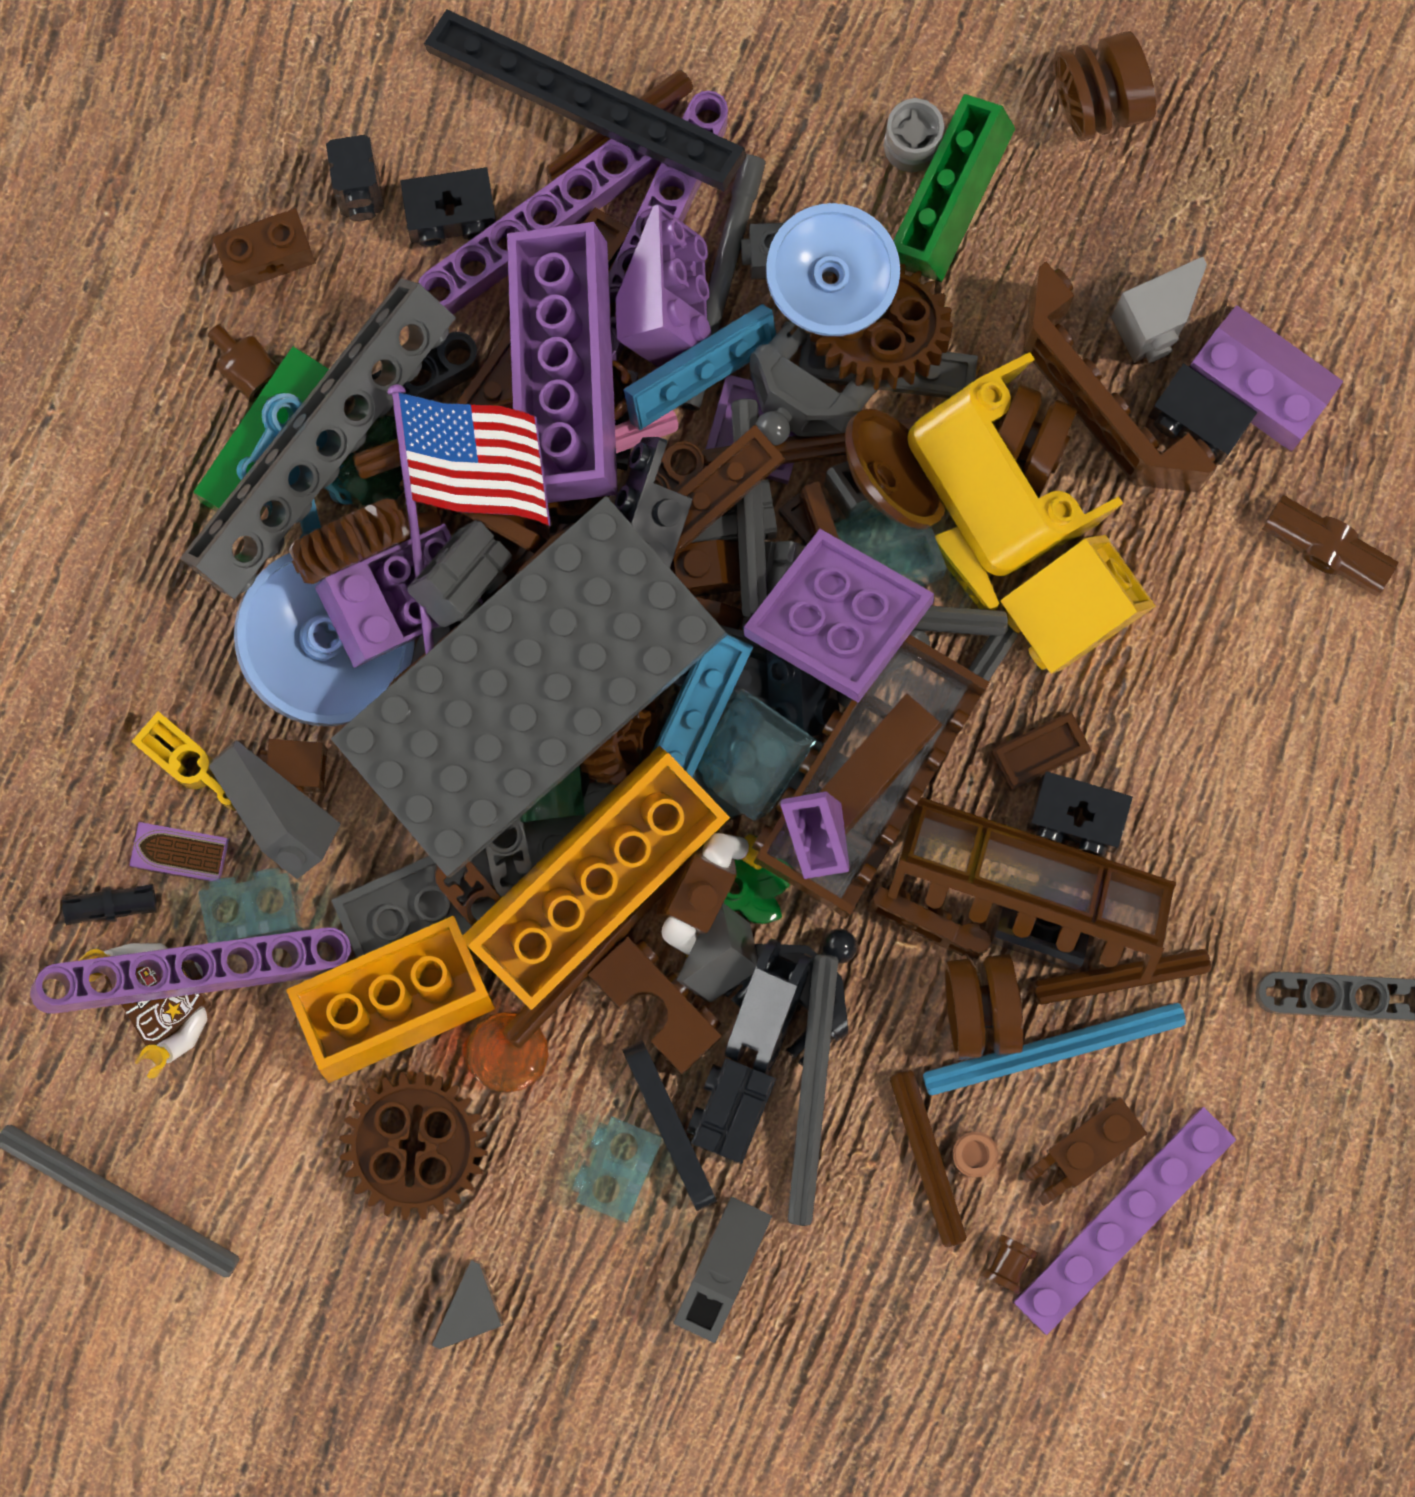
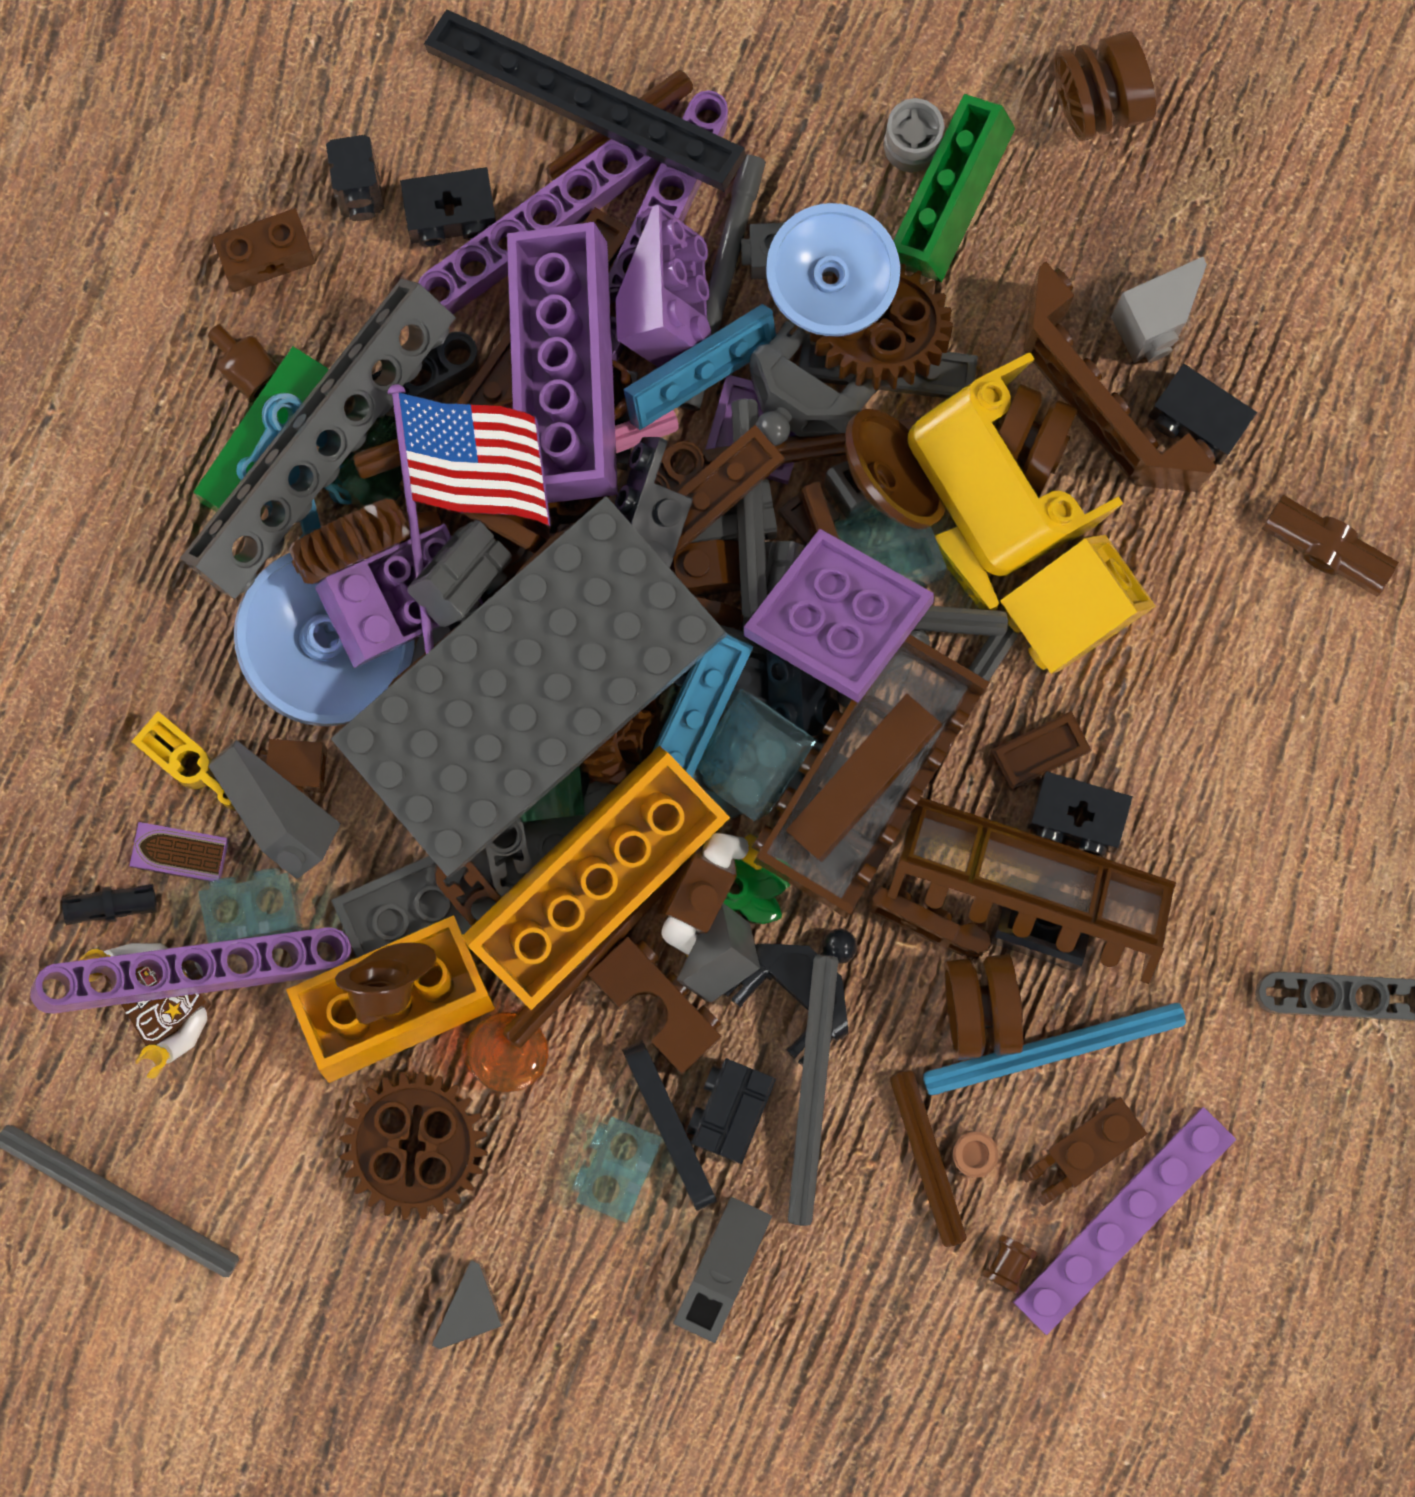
(385, 979): none -> reddish brown piece
(768, 1006): piece -> none
(817, 833): medium lavender slope -> none
(1120, 977): reddish brown axle -> none
(1267, 376): medium lavender slope -> none

